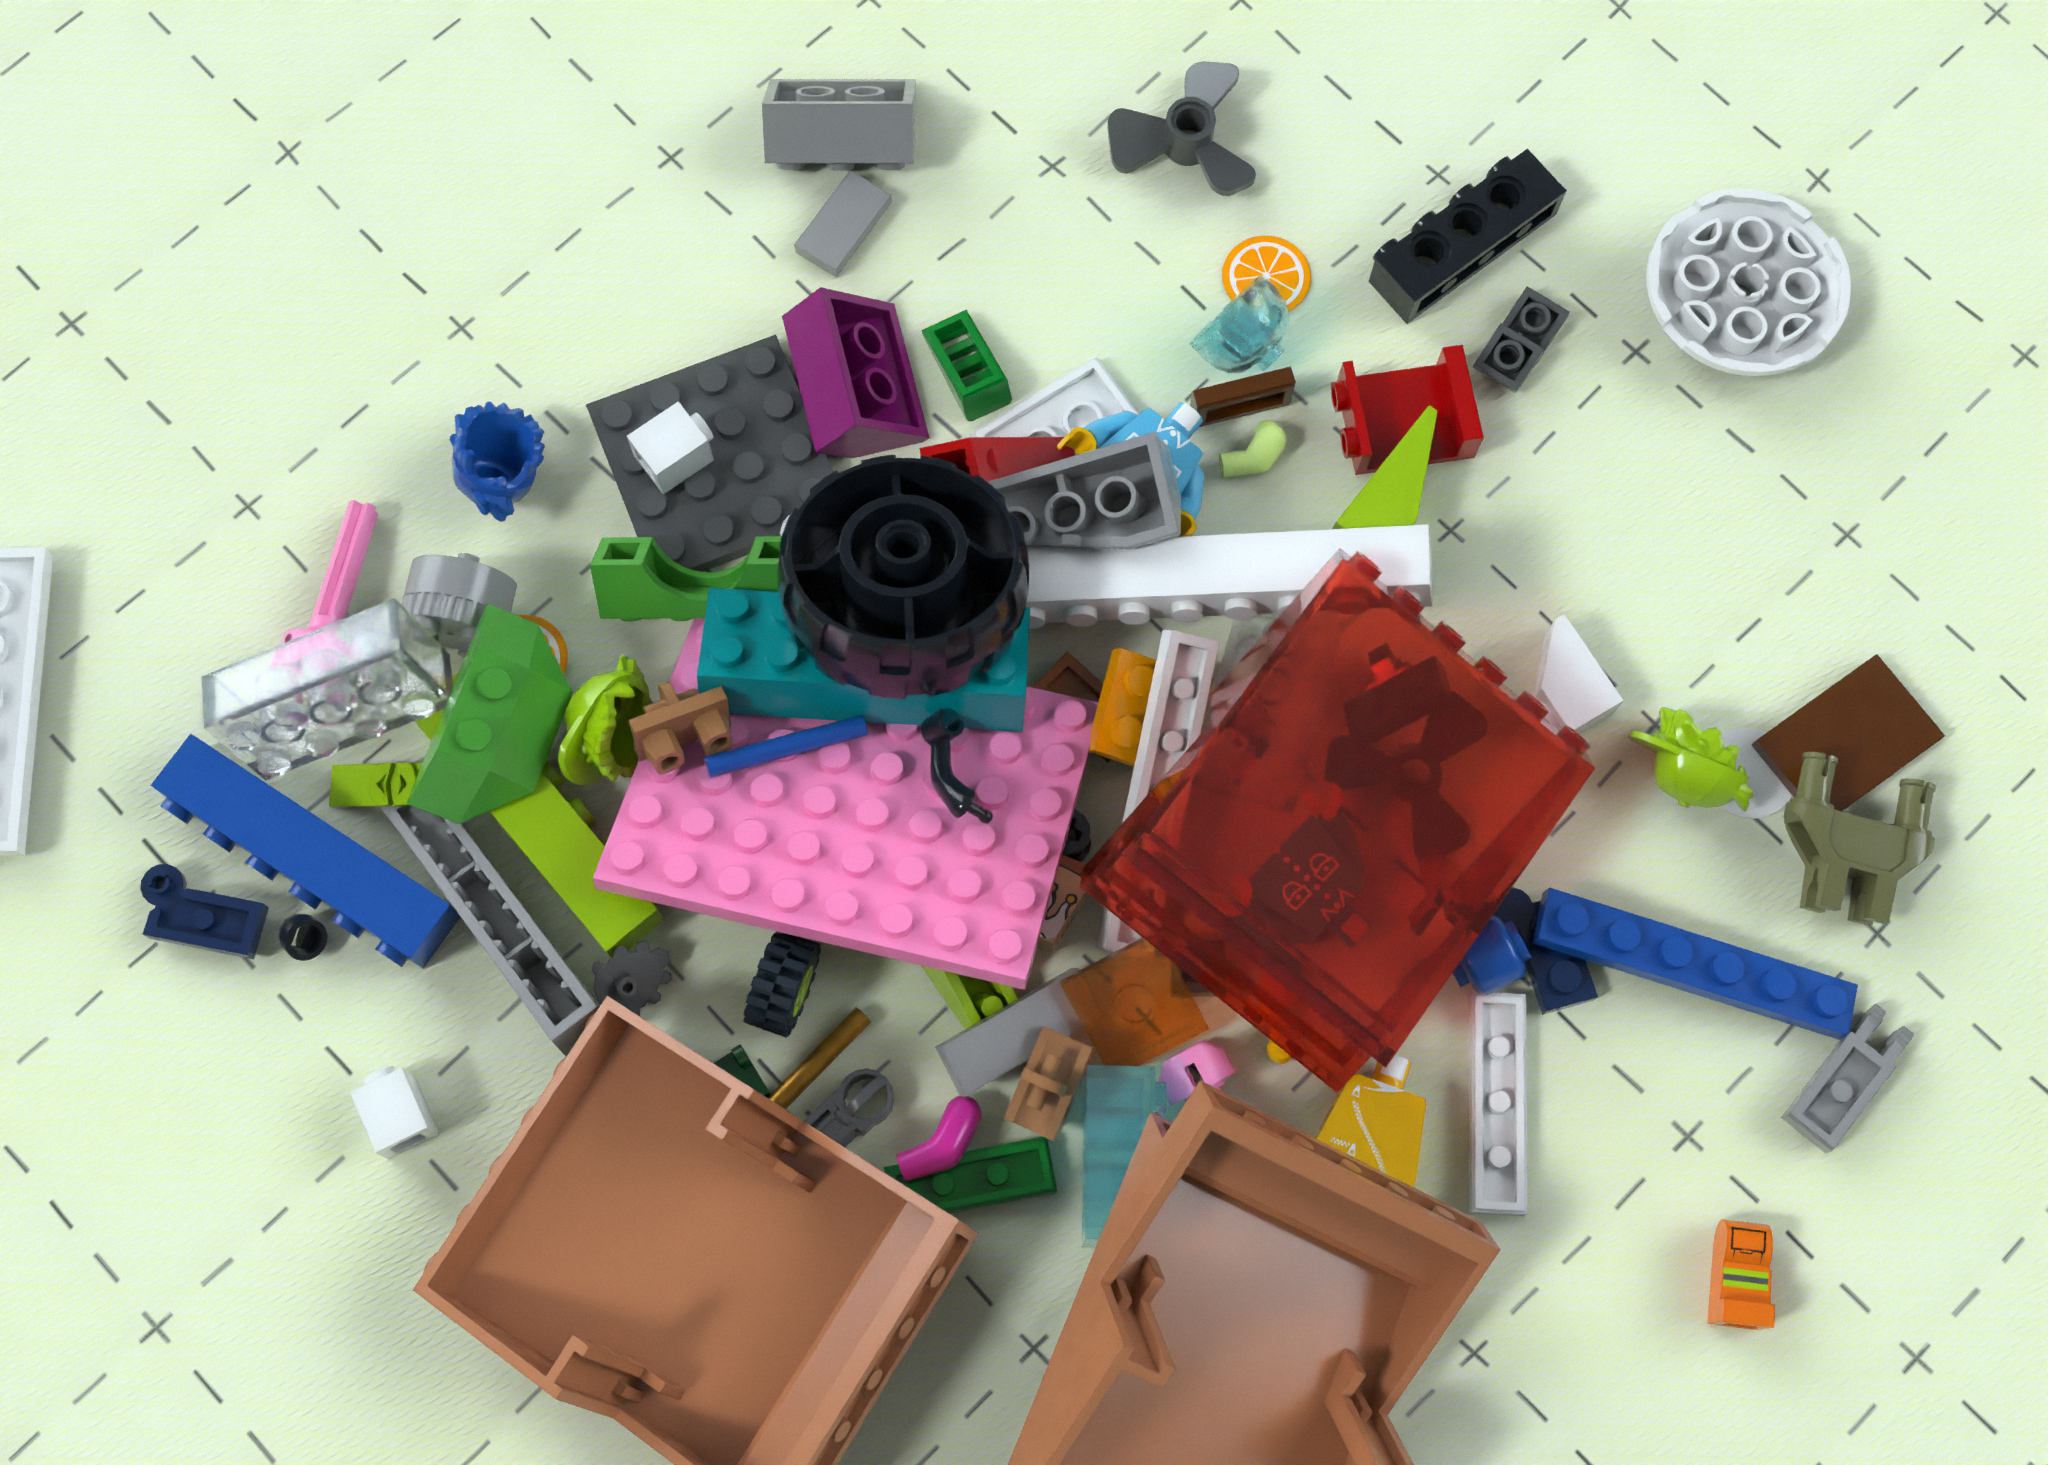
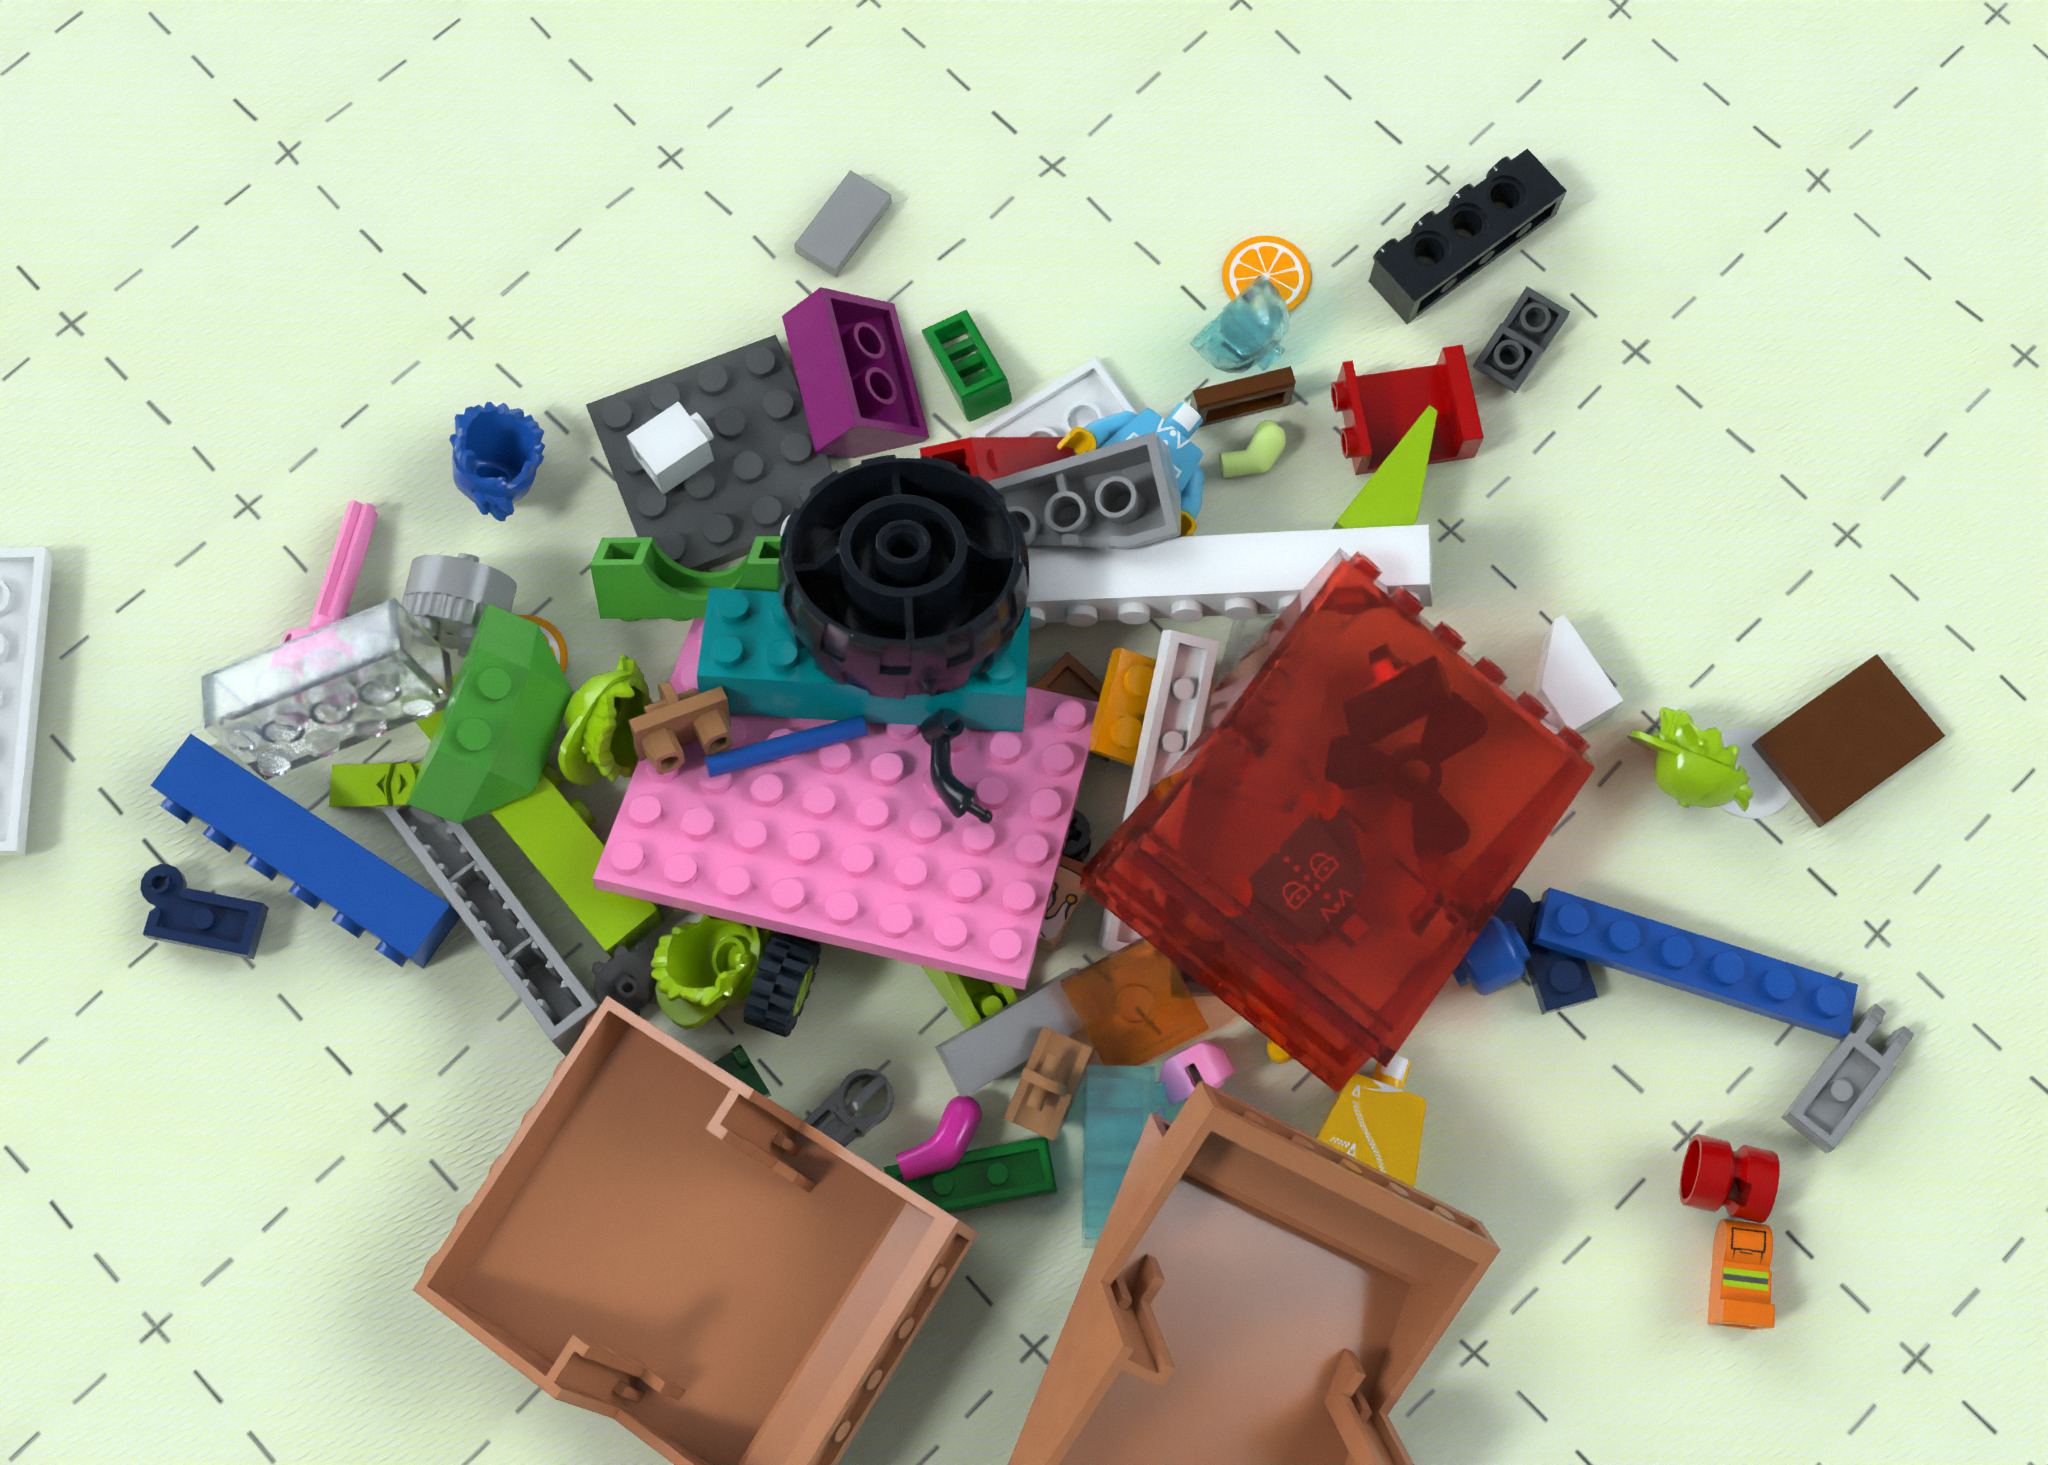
(310, 937): black hinge -> none
(393, 1111): white brick -> none
(706, 968): none -> lime hair
(820, 1058): pearl gold bar -> none
(839, 122): light grey slope -> none
(1140, 137): dark grey piece -> none
(1497, 1104): white tile -> none
(1738, 1179): none -> red wheel
(1772, 249): white brick -> none
(1853, 846): olive connector -> none

